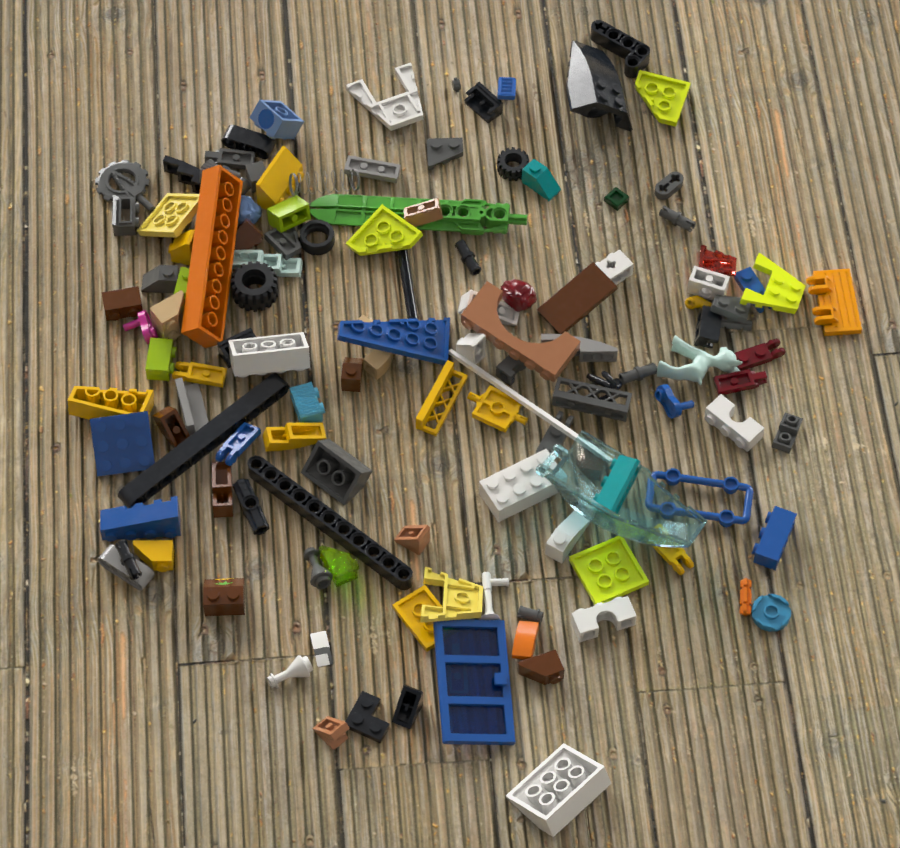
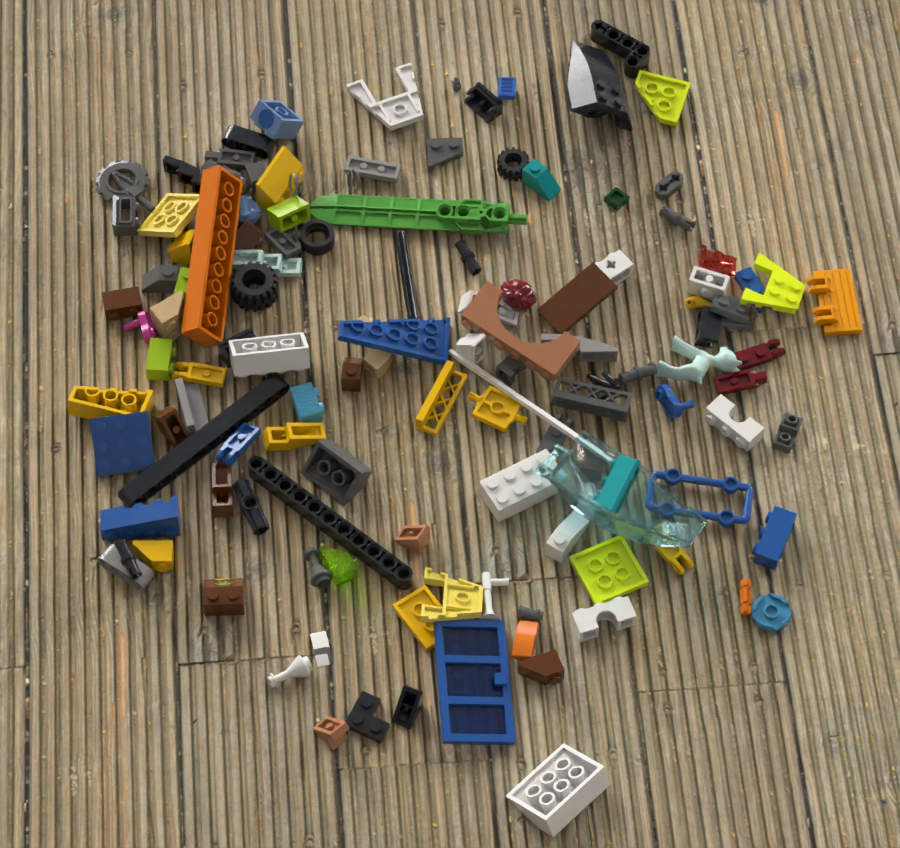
(383, 234): neon yellow plate -> none
(423, 212): medium nougat slope -> none

